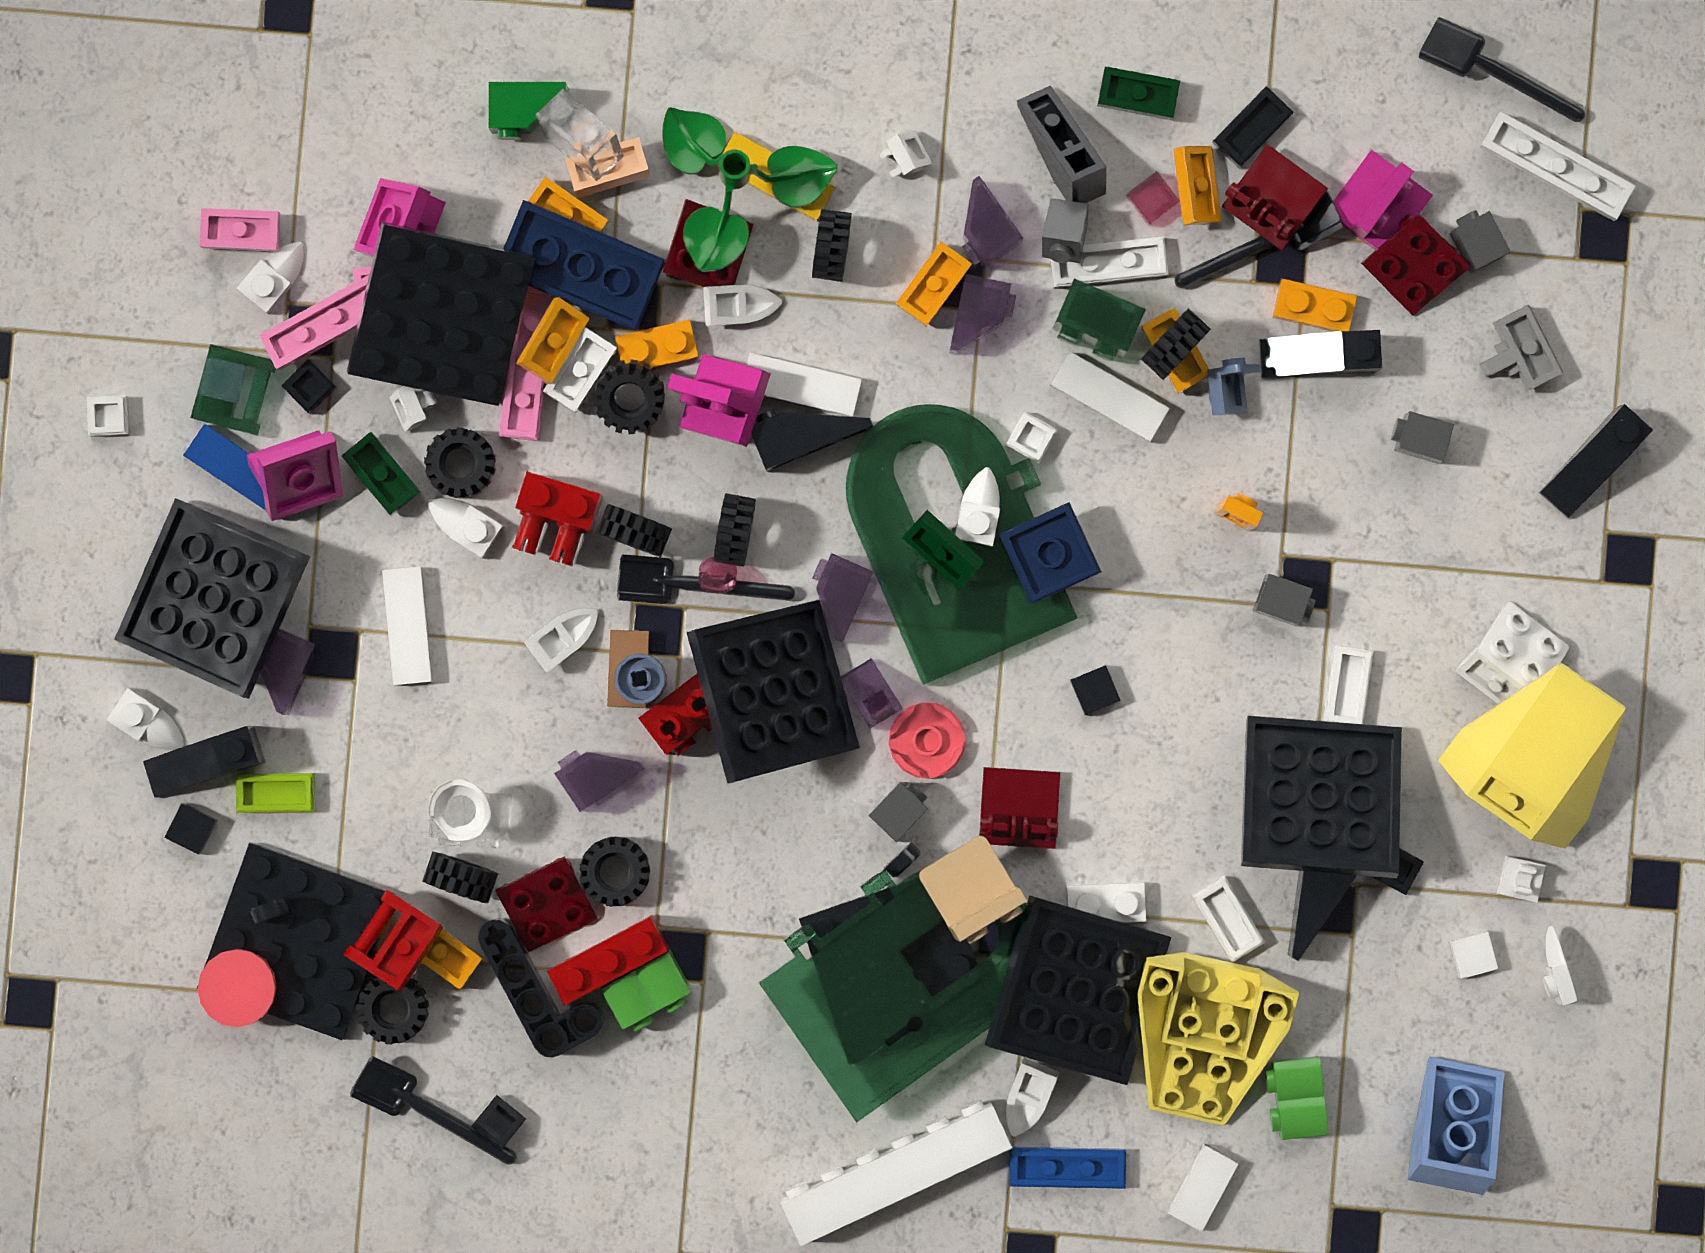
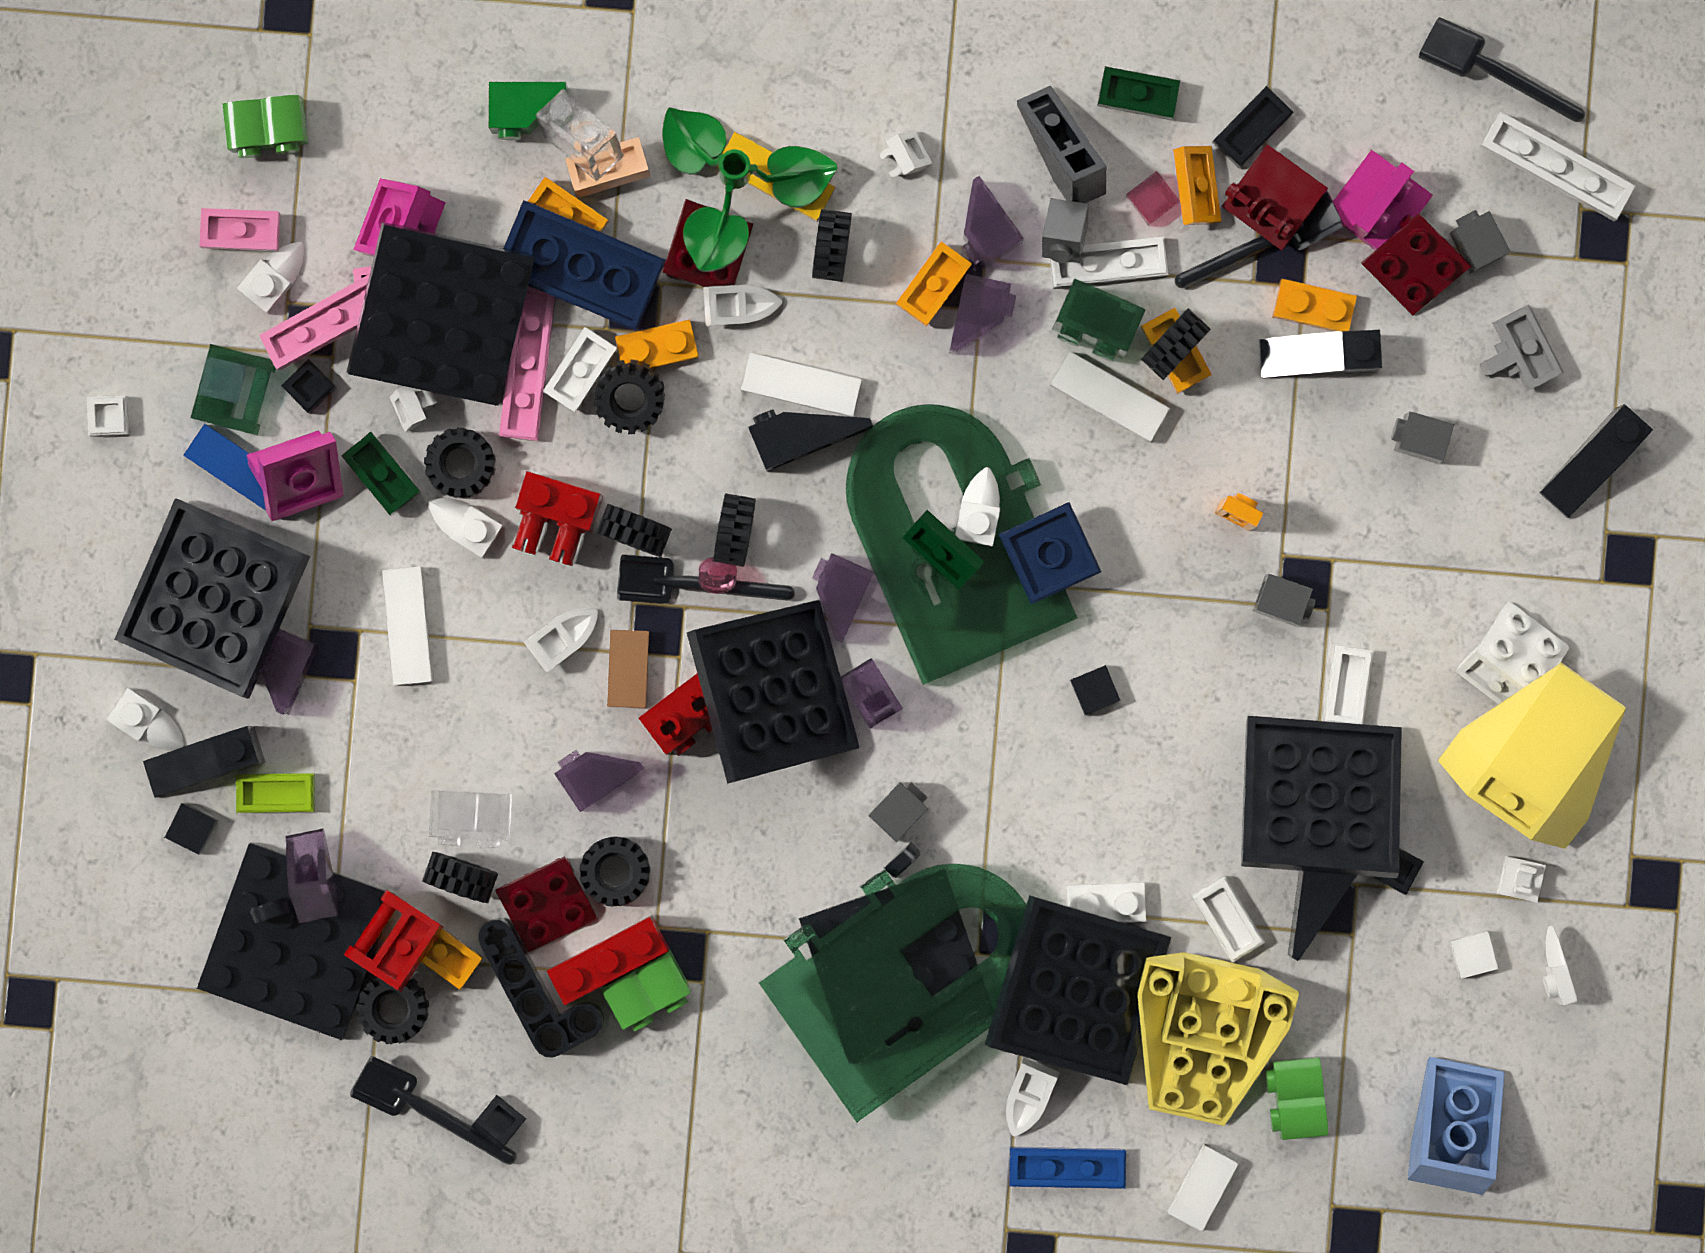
(237, 988): coral tile -> none
(264, 125): none -> bright green brick
(310, 876): none -> clear purple slope
(442, 796): white piece -> none
(552, 340): light orange plate -> none
(640, 679): sand blue wheel -> none
(721, 399): dark pink bracket -> none
(895, 1173): white brick -> none
(926, 740): coral tile -> none
(972, 889): tan bracket -> none
(1020, 807): dark red hinge -> none
(1031, 437): white tile -> none
(1228, 388): sand blue bracket -> none

